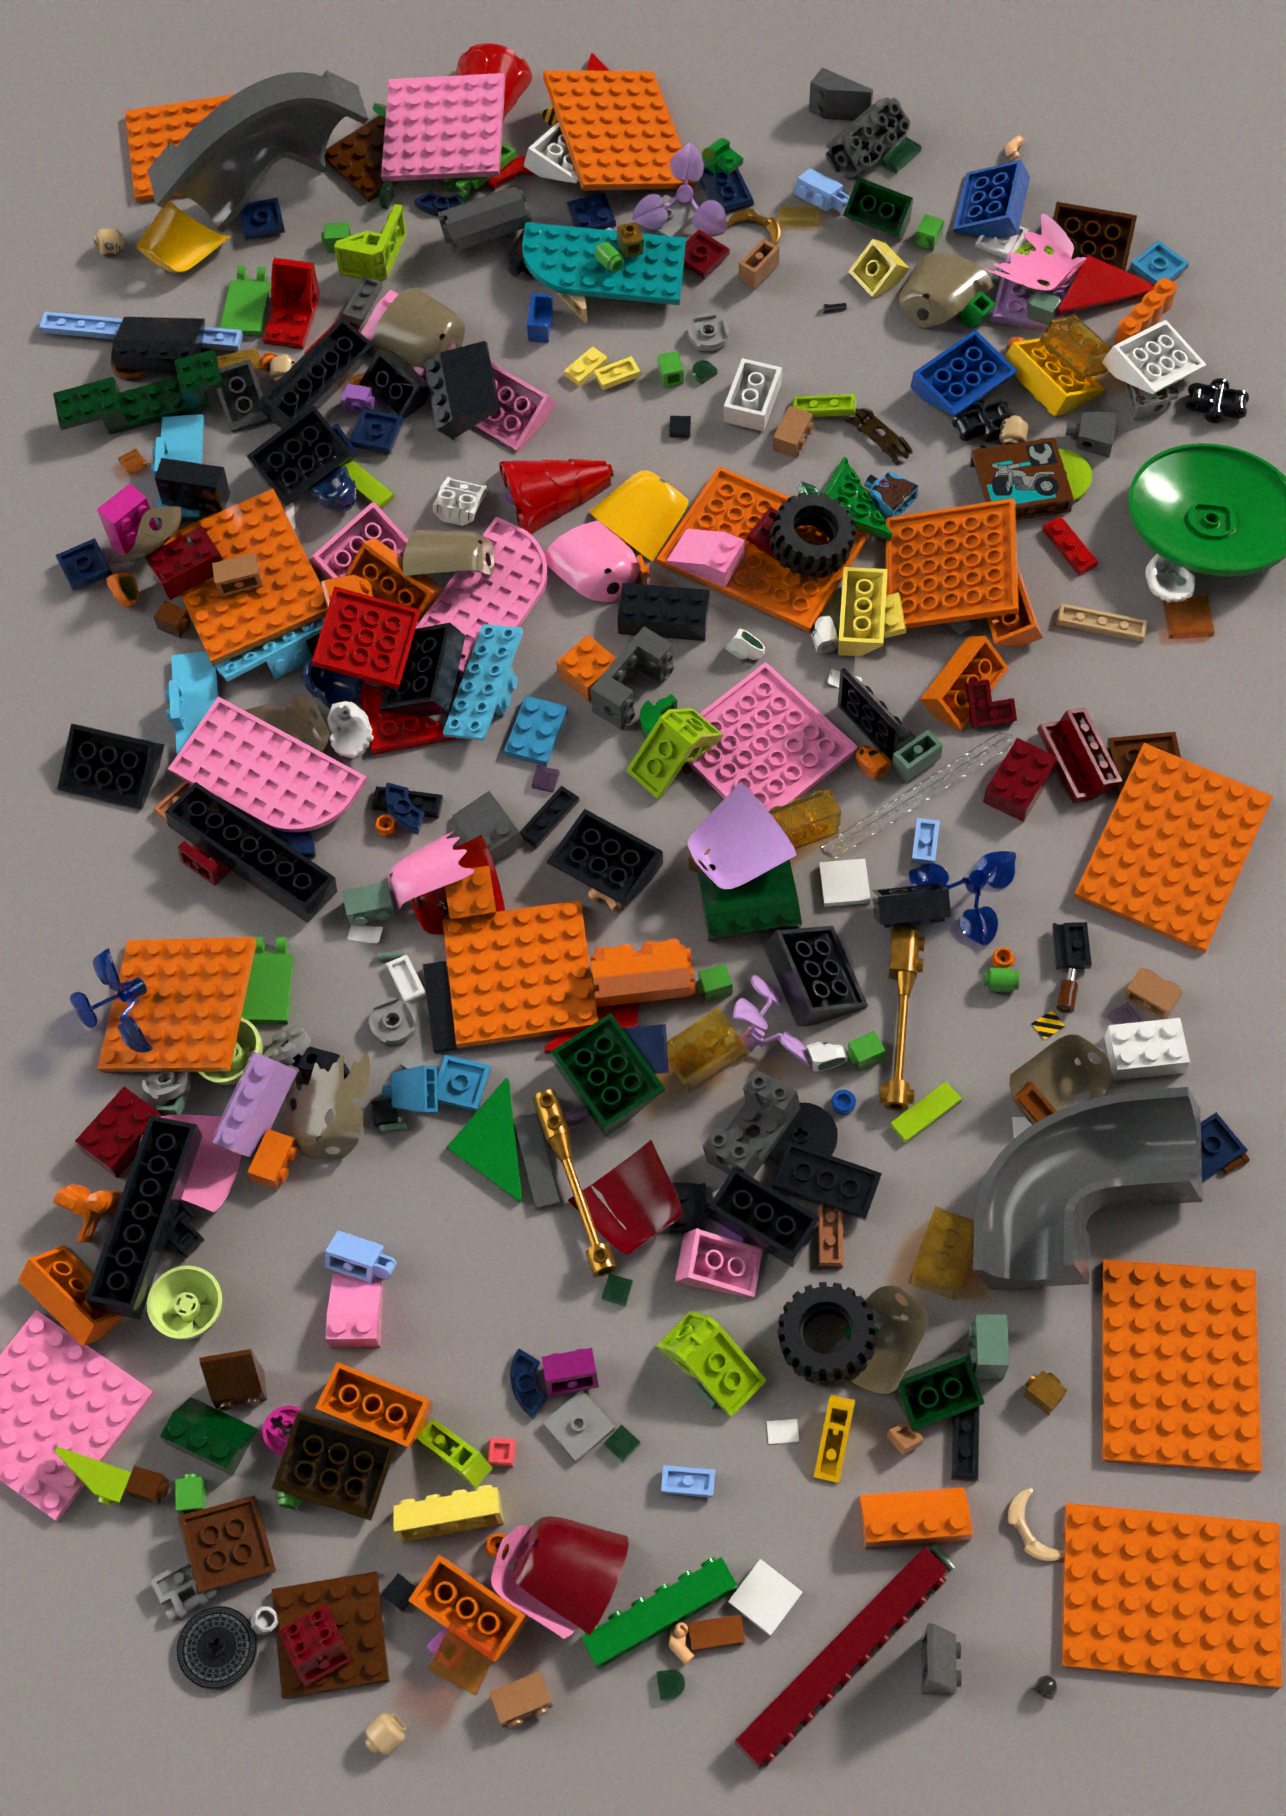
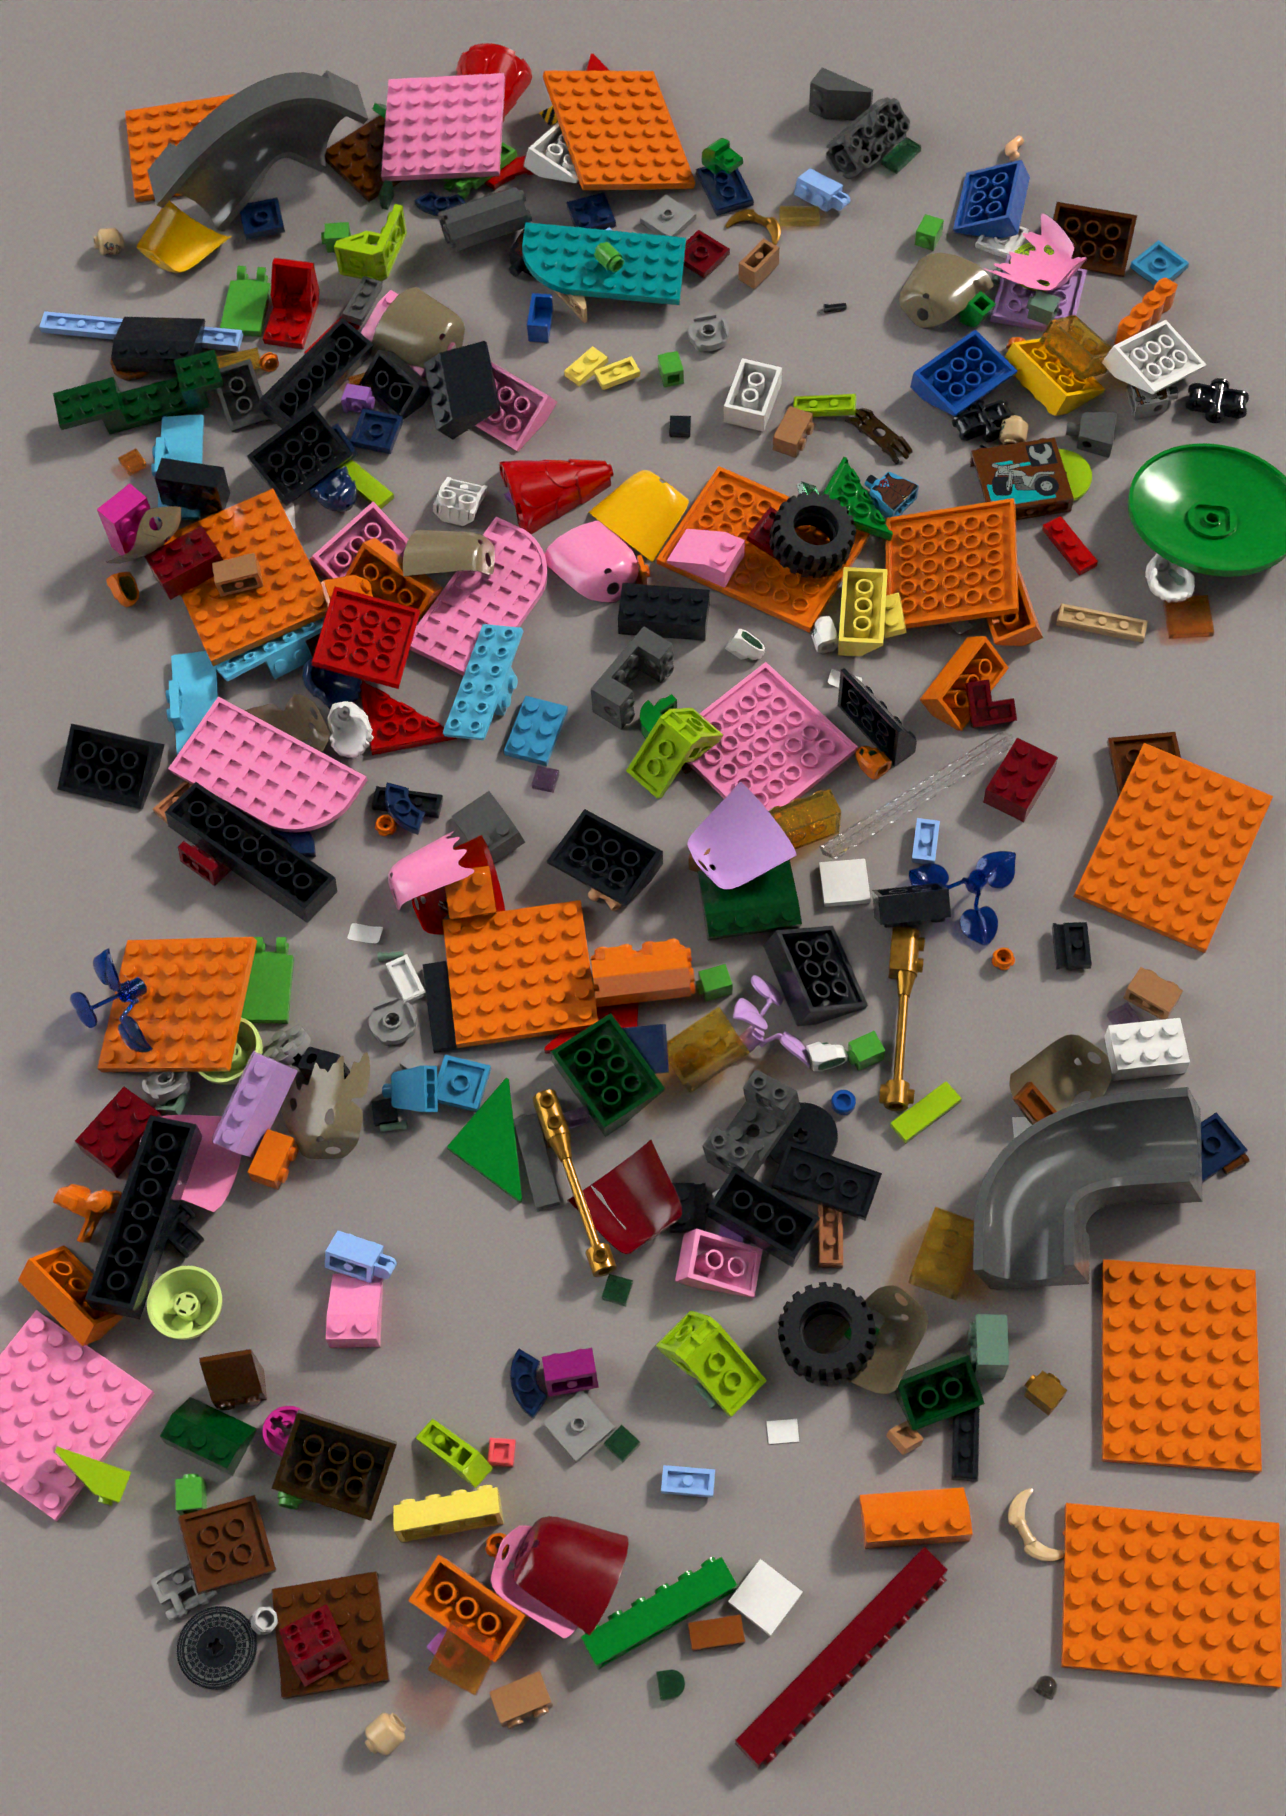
(84, 564): dark blue plate -> none
(147, 1485): reddish brown brick -> none
(172, 619): reddish brown brick -> none
(279, 366): tan head -> none
(368, 904): sand green brick -> none
(374, 1405): orange slope -> none
(399, 1592): black tile -> none
(428, 673): black slope -> none
(549, 816): black tile -> none
(584, 665): orange brick -> none
(630, 240): pearl gold brick -> none
(677, 1642): light nougat arm -> none
(684, 165): lavender plant -> none
(703, 371): clear green tile -> none
(834, 1438): yellow slope -> none
(878, 268): light yellow slope -> none
(879, 208): dark green slope -> none
(917, 756): sand green brick -> none
(938, 1661): dark grey slope -> none
(942, 1557): sand green piece -> none
(1001, 979): bright green brick -> none
(1048, 1024): sticker -> none
(1067, 993): reddish brown piece -> none
(1081, 755): dark red slope -> none
(1102, 285): red tile -> none

